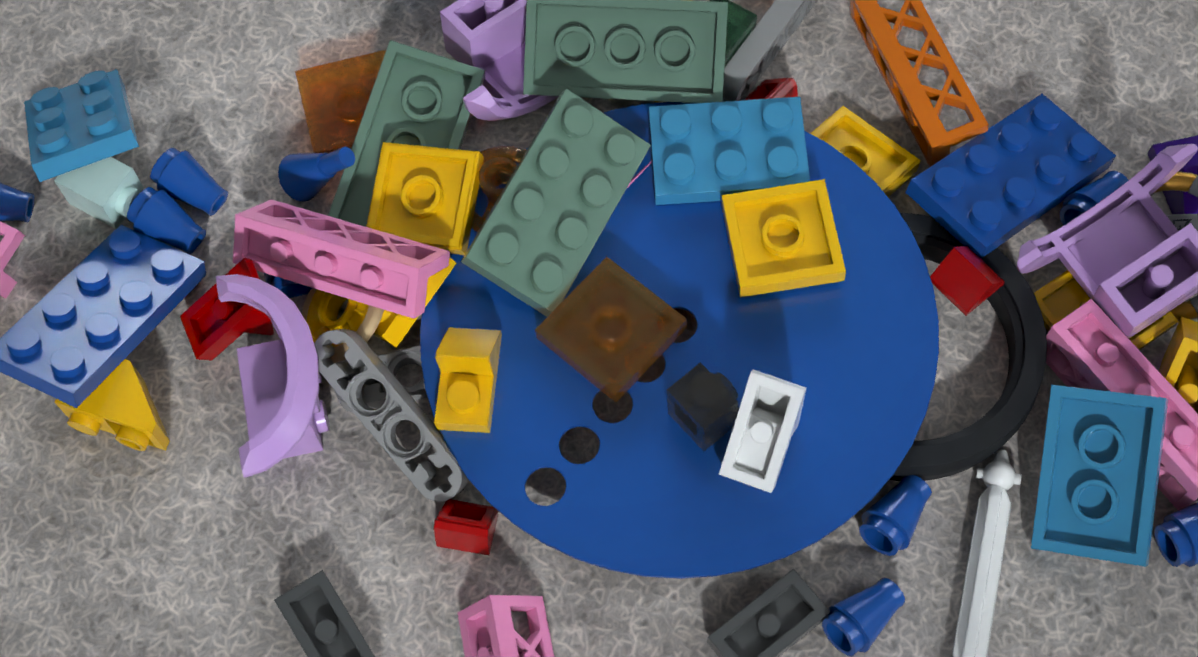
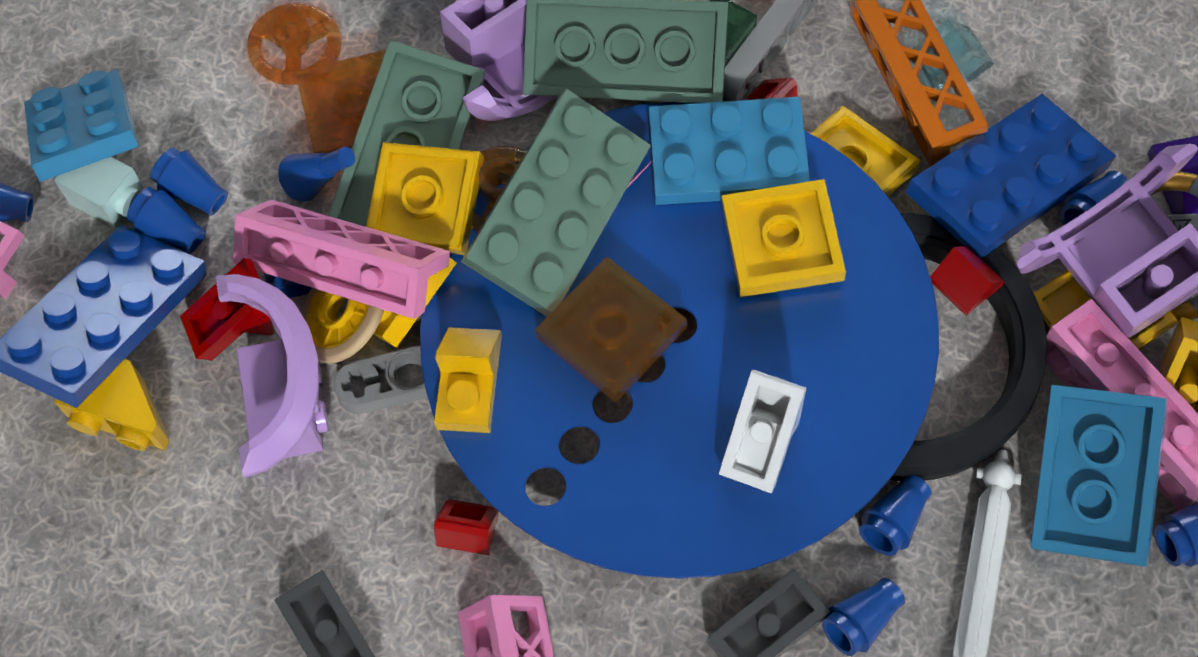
(290, 31): none -> clear orange piece
(383, 421): light grey beam -> none
(703, 405): clear smoke brick -> none
(965, 50): none -> clear light blue brick

